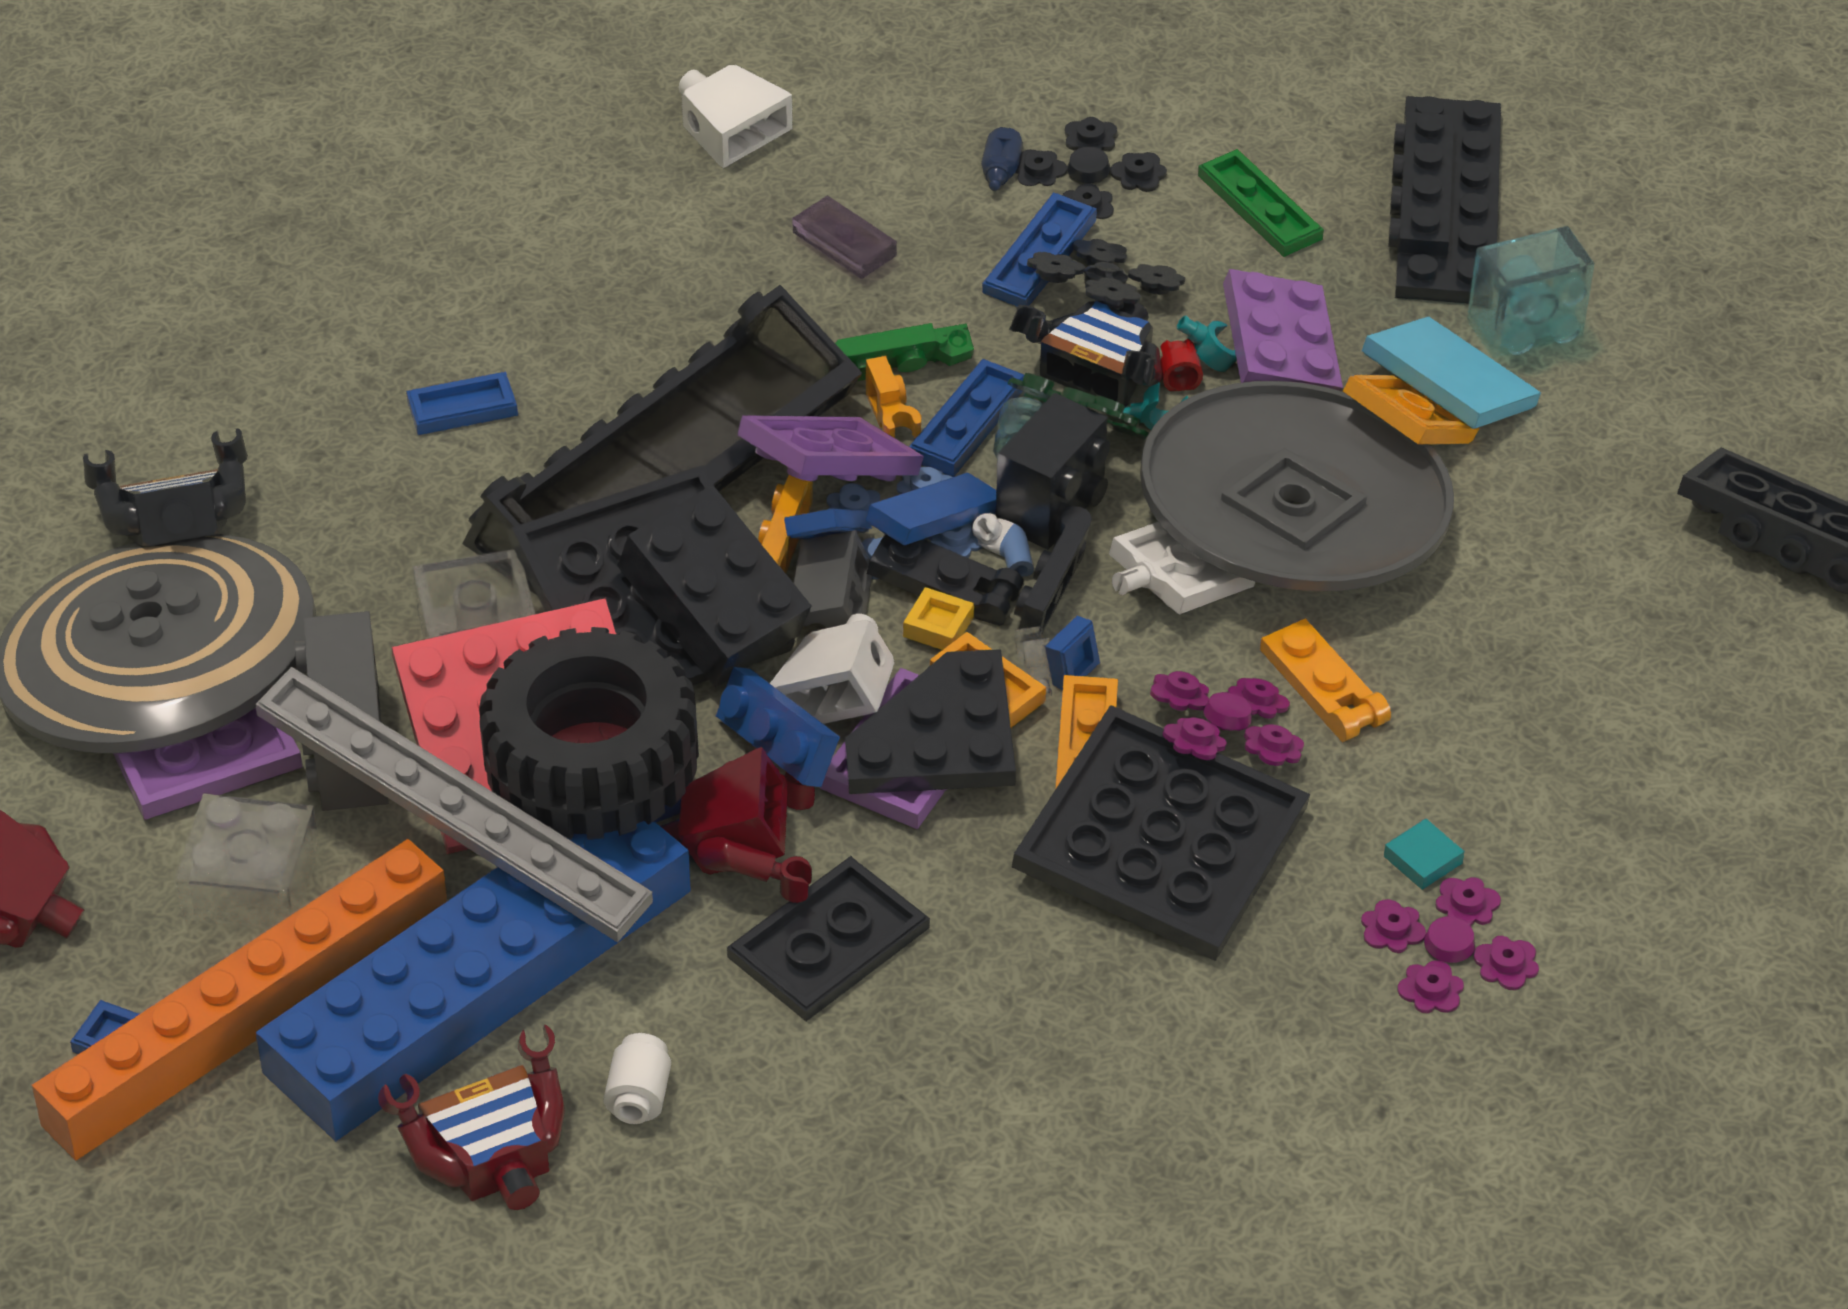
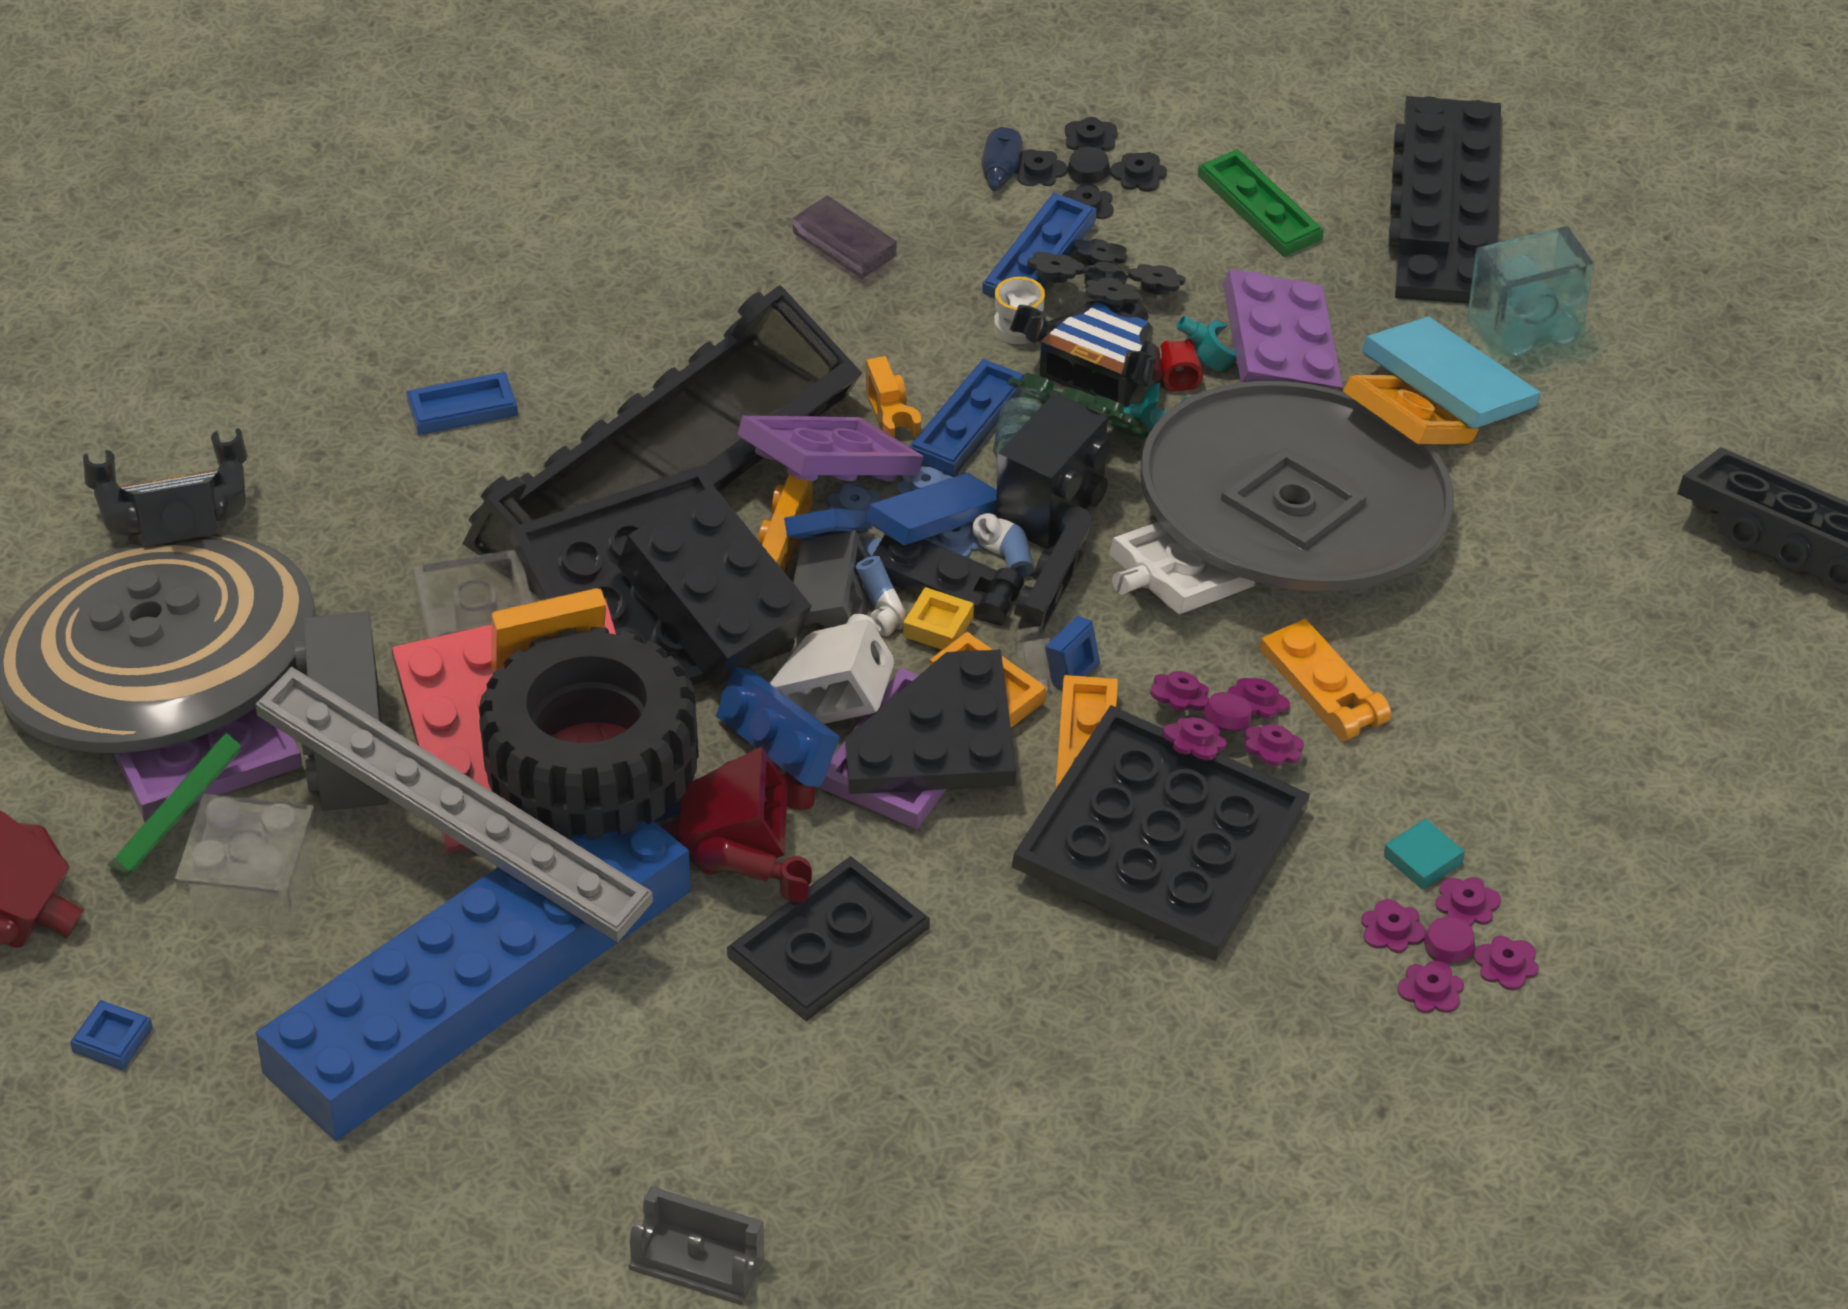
(175, 806): none -> green tile
(229, 1002): orange brick -> none
(487, 1132): torso -> none
(520, 625): none -> light orange tile
(638, 1078): white brick -> none
(697, 1245): none -> dark grey hinge
(733, 112): white torso -> none
(887, 607): none -> arm
(910, 347): green hinge -> none
(1008, 296): none -> white wheel

